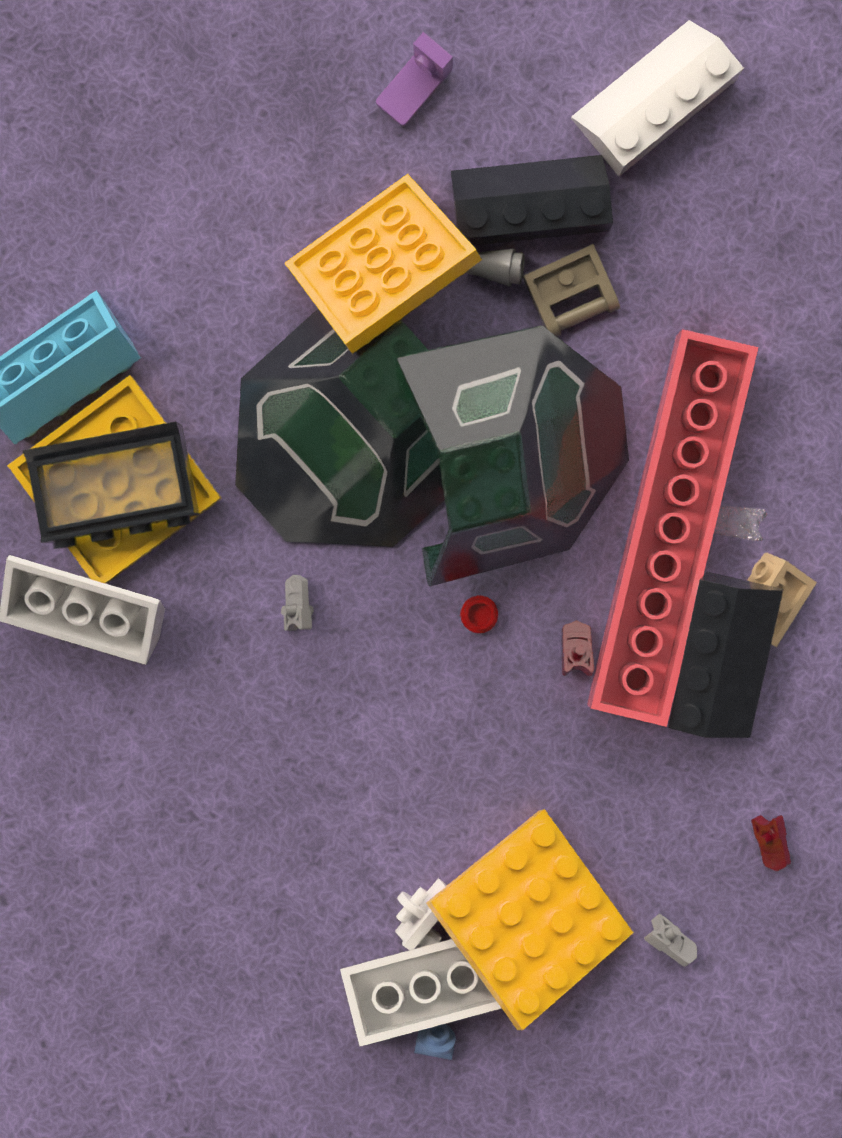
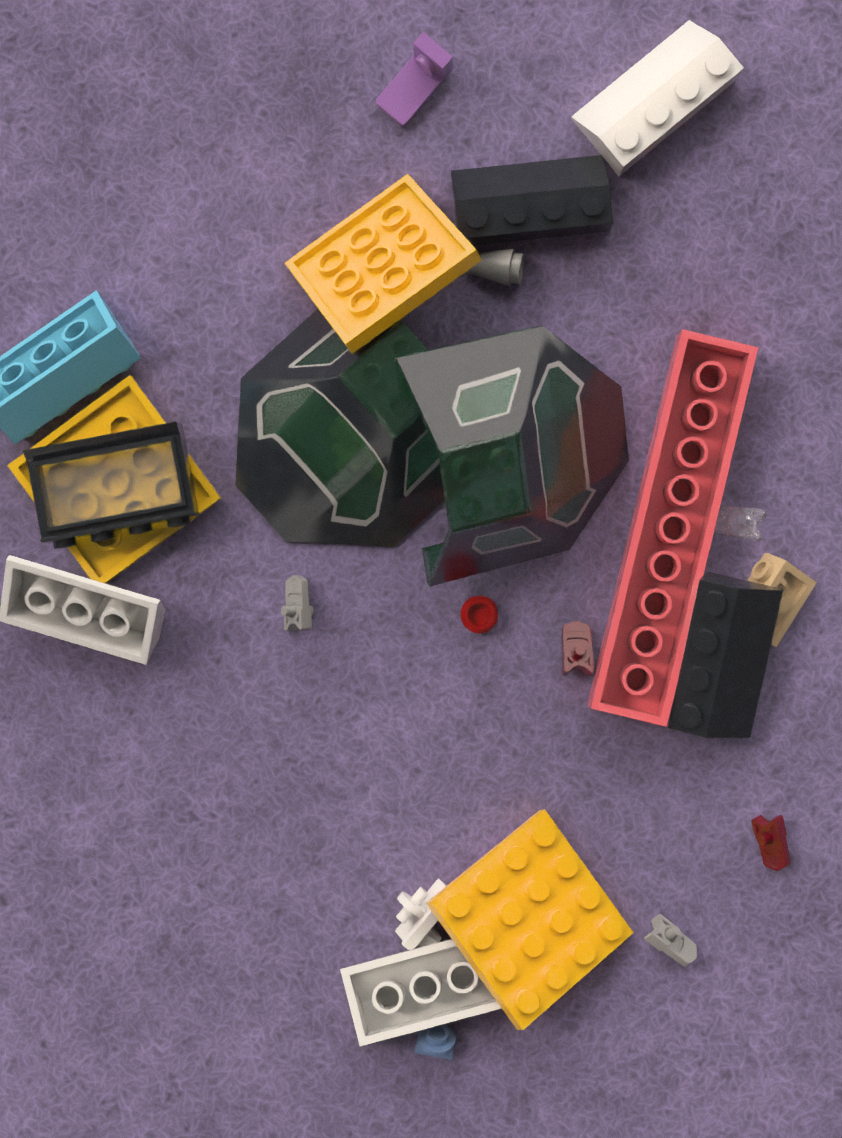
(565, 280): dark tan plate -> none

